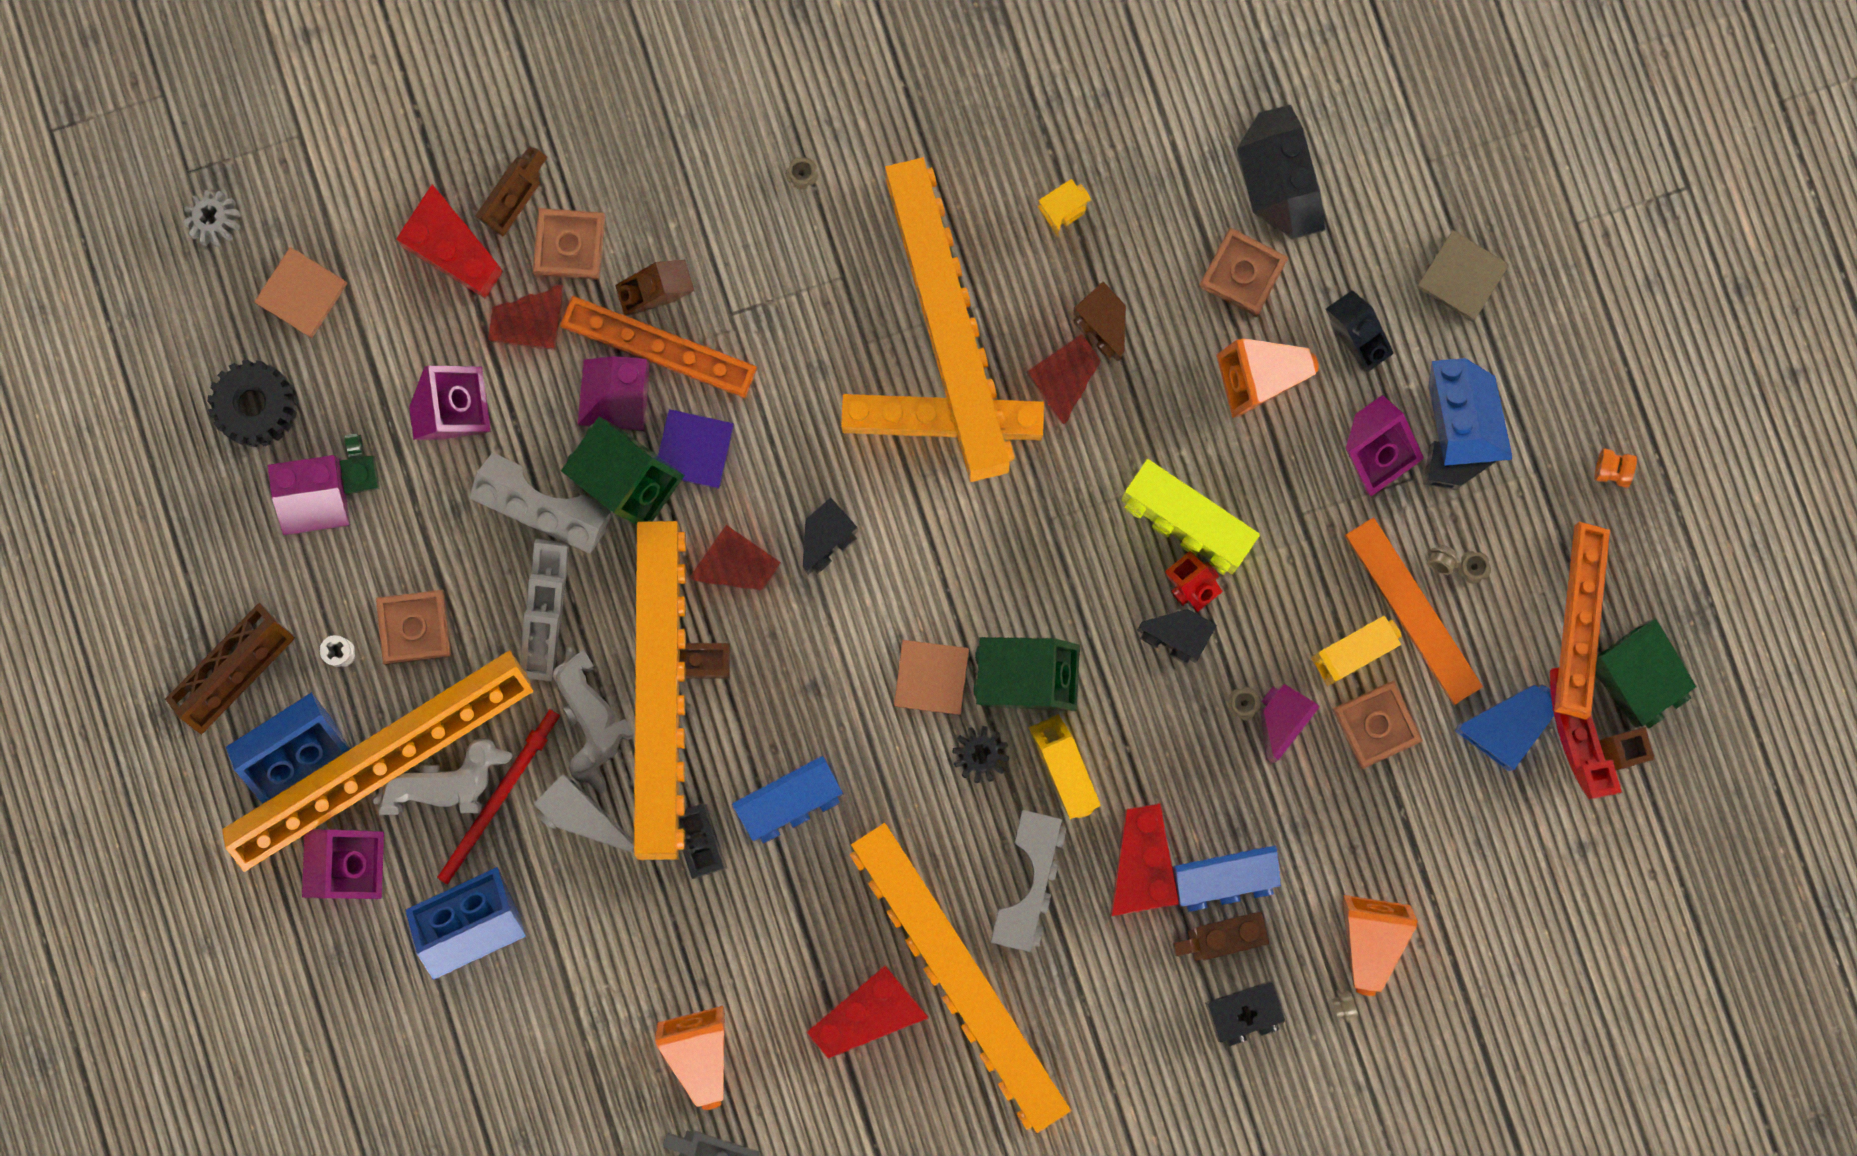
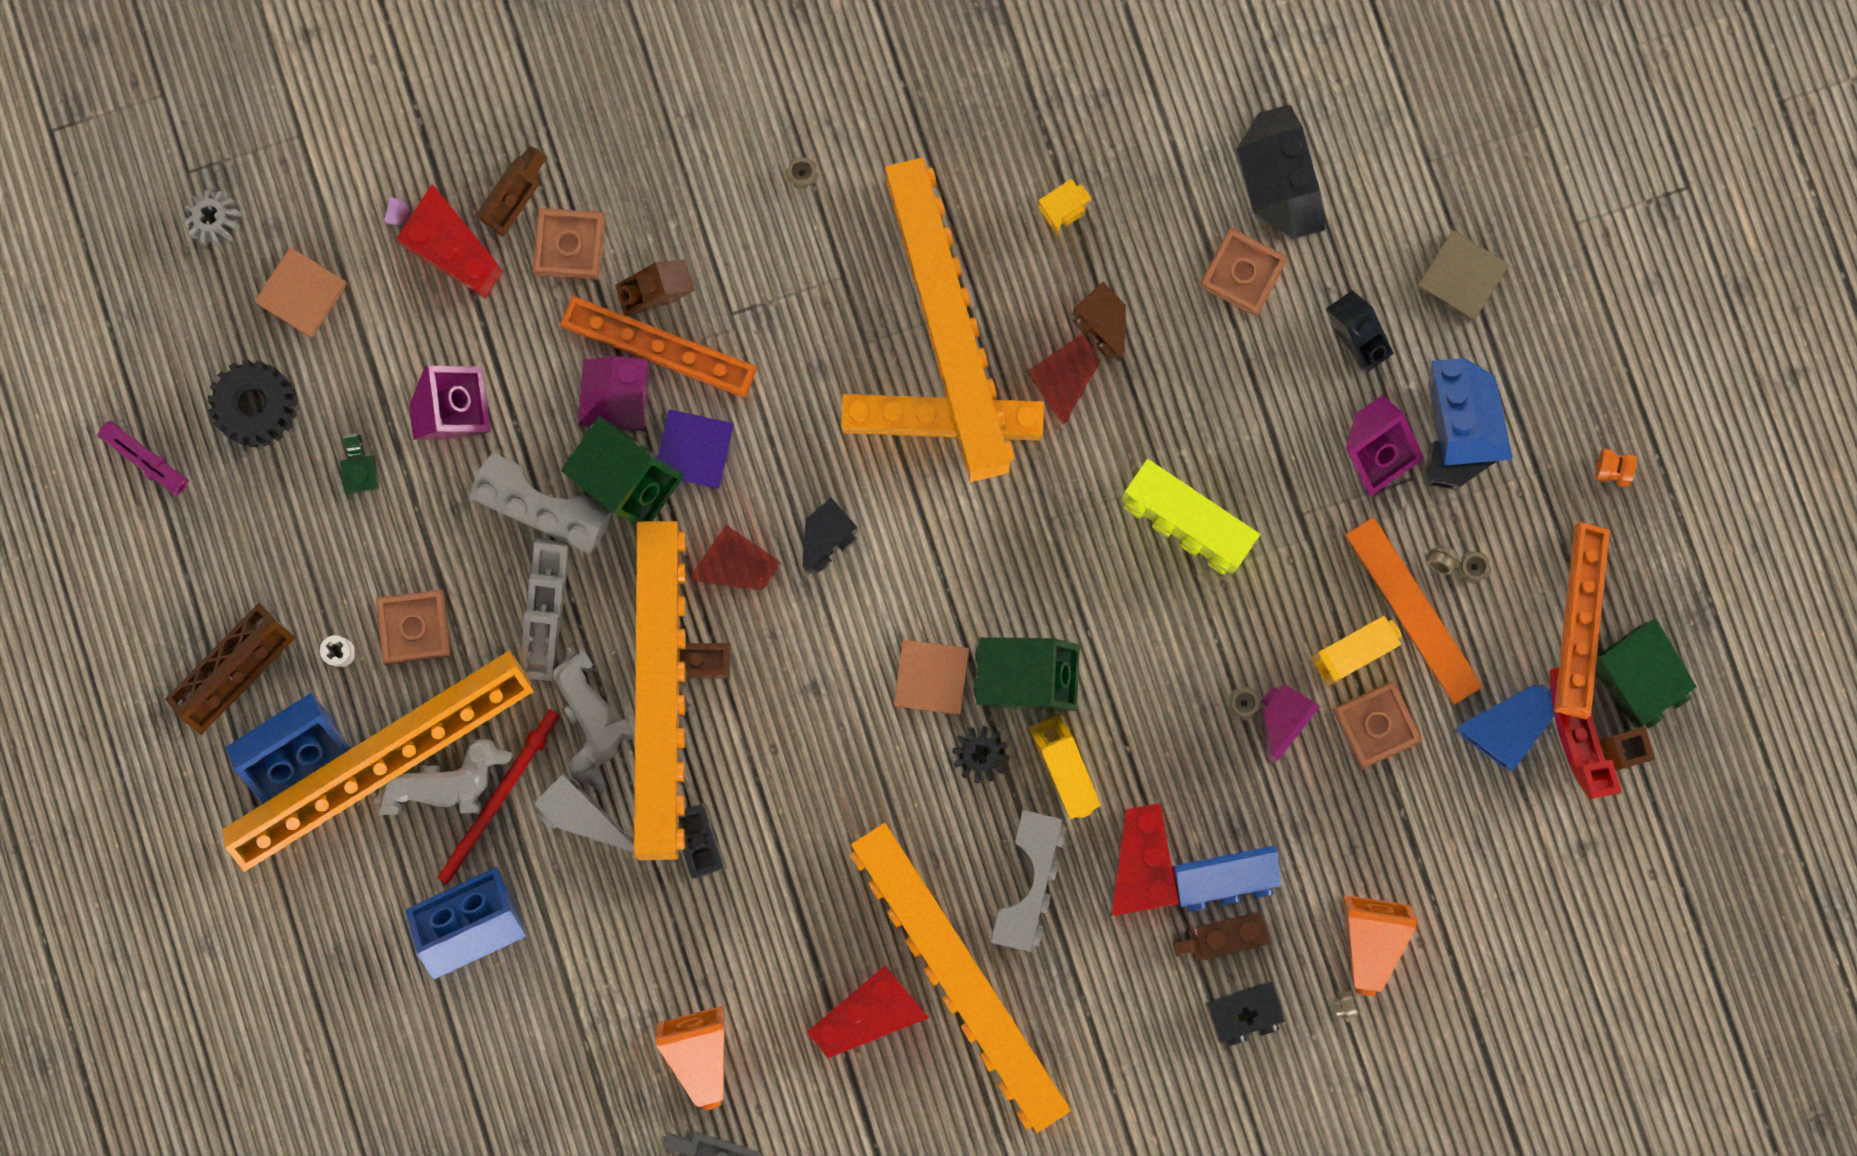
(153, 466): none -> magenta pin
(309, 494): magenta slope -> none
(343, 864): magenta slope -> none
(397, 212): none -> lavender hinge
(529, 321): clear red wing -> none
(788, 800): blue slope -> none
(1179, 631): black slope -> none
(1198, 586): red brick -> none
(1261, 371): slope -> none

